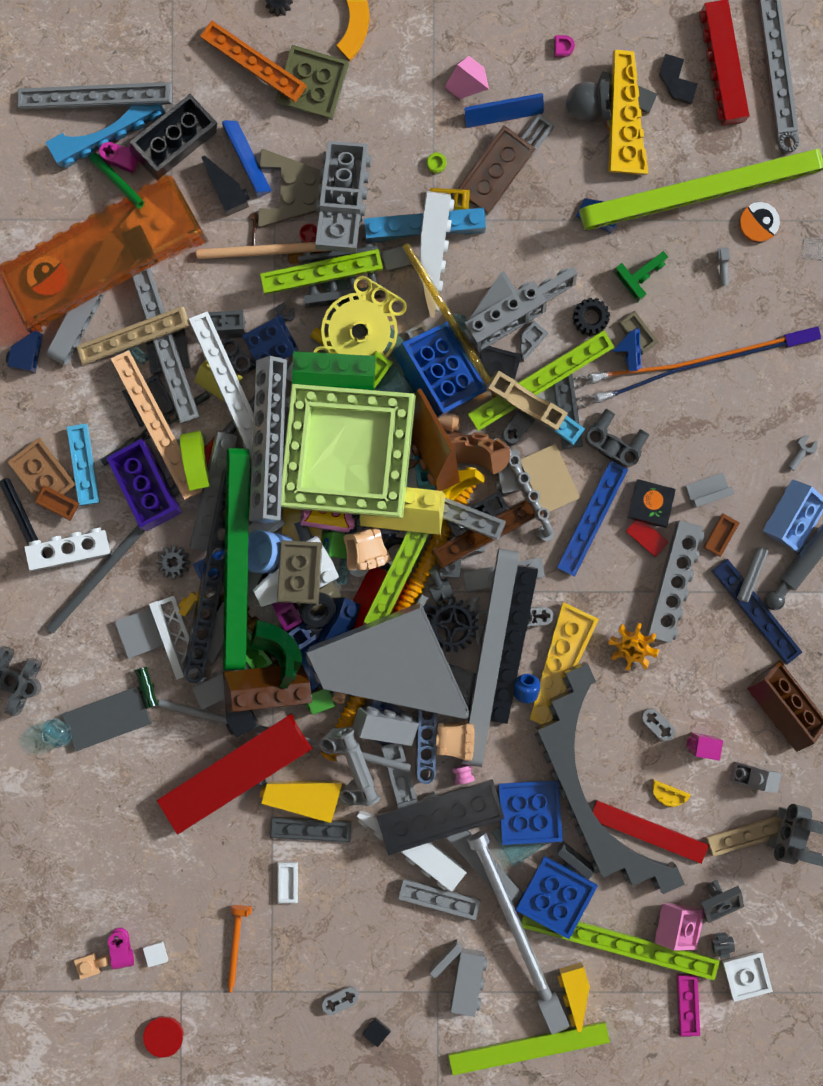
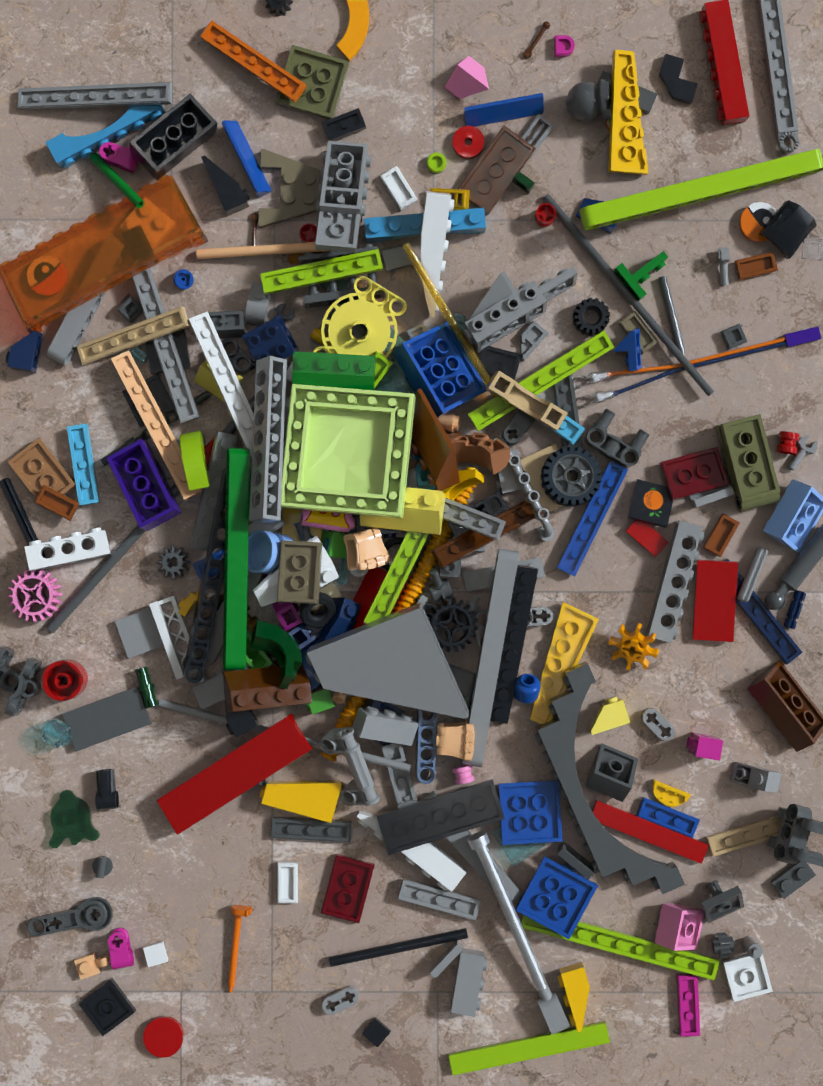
(29, 601): none -> bright pink gear
(54, 675): none -> red brick
(71, 820): none -> clear green tile
(76, 918): none -> dark grey beam
(102, 866): none -> dark grey plate
(106, 794): none -> black piece
(107, 1007): none -> black tile
(130, 308): none -> dark grey slope
(183, 279): none -> blue tile
(257, 305): none -> light grey brick
(344, 125): none -> black plate
(347, 888): none -> dark red tile
(398, 188): none -> white tile
(398, 947): none -> black piece
(468, 133): none -> red piece
(523, 182): none -> dark green tile
(528, 53): none -> reddish brown hinge
(545, 210): none -> red wheel
(582, 465): none -> wheel
(609, 716): none -> light yellow slope
(612, 772): none -> dark grey slope
(629, 296): none -> dark grey piece
(667, 817): none -> blue tile
(671, 313): none -> dark grey bar
(694, 473): none -> dark red tile
(715, 600): none -> red tile
(733, 336): none -> dark grey tile
(752, 947): none -> light grey cylinder
(755, 481): none -> olive hinge
(756, 265): none -> dark orange tile
(787, 442): none -> red wheel
(788, 227): none -> black slope
(792, 878): none -> dark grey plate
(795, 609): none -> dark blue axle

